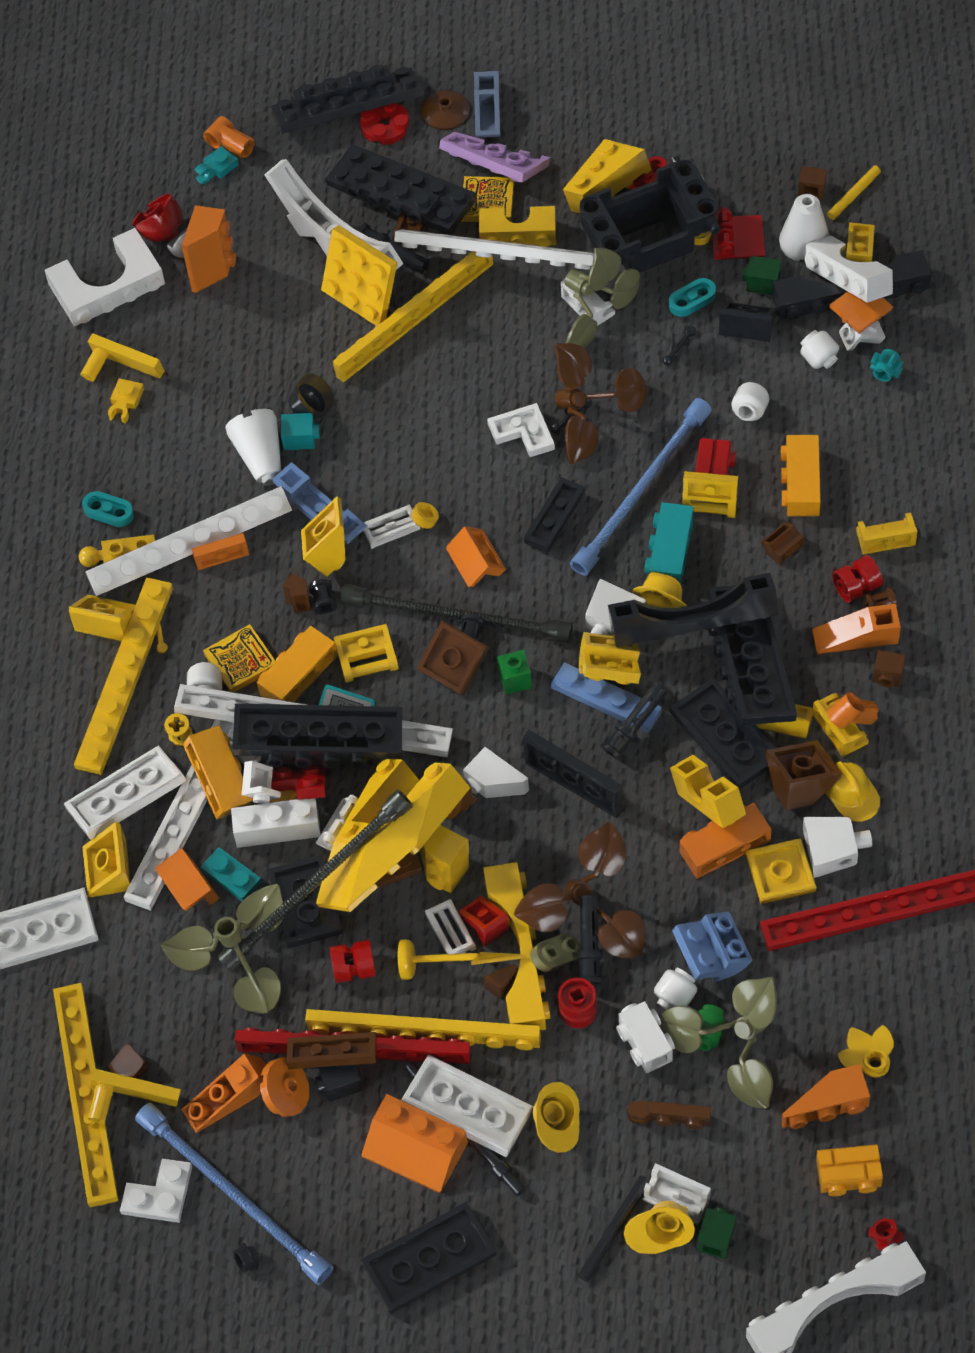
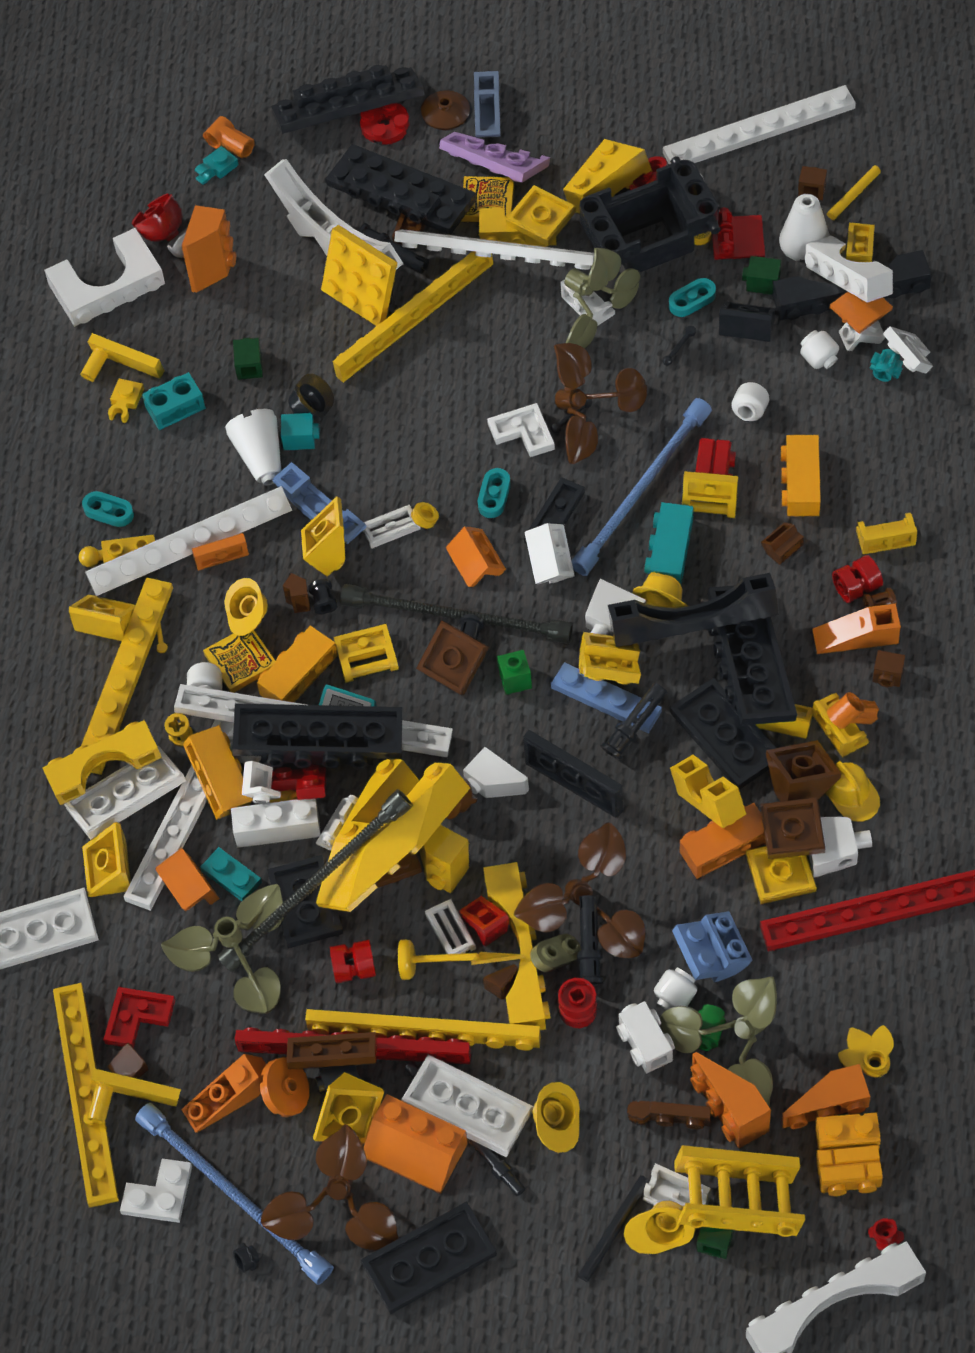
(70, 774): none -> yellow arch
(131, 1009): none -> red plate
(173, 403): none -> teal brick
(245, 606): none -> yellow piece
(247, 358): none -> dark green brick
(343, 1160): none -> reddish brown plant
(350, 1103): none -> yellow slope
(492, 494): none -> teal plate
(540, 215): none -> yellow tile
(549, 553): none -> white hinge
(731, 1099): none -> orange slope
(740, 1165): none -> yellow fence
(762, 126): none -> white plate
(792, 828): none -> reddish brown plate
(847, 1131): none -> light orange brick
(910, 348): none -> white plate

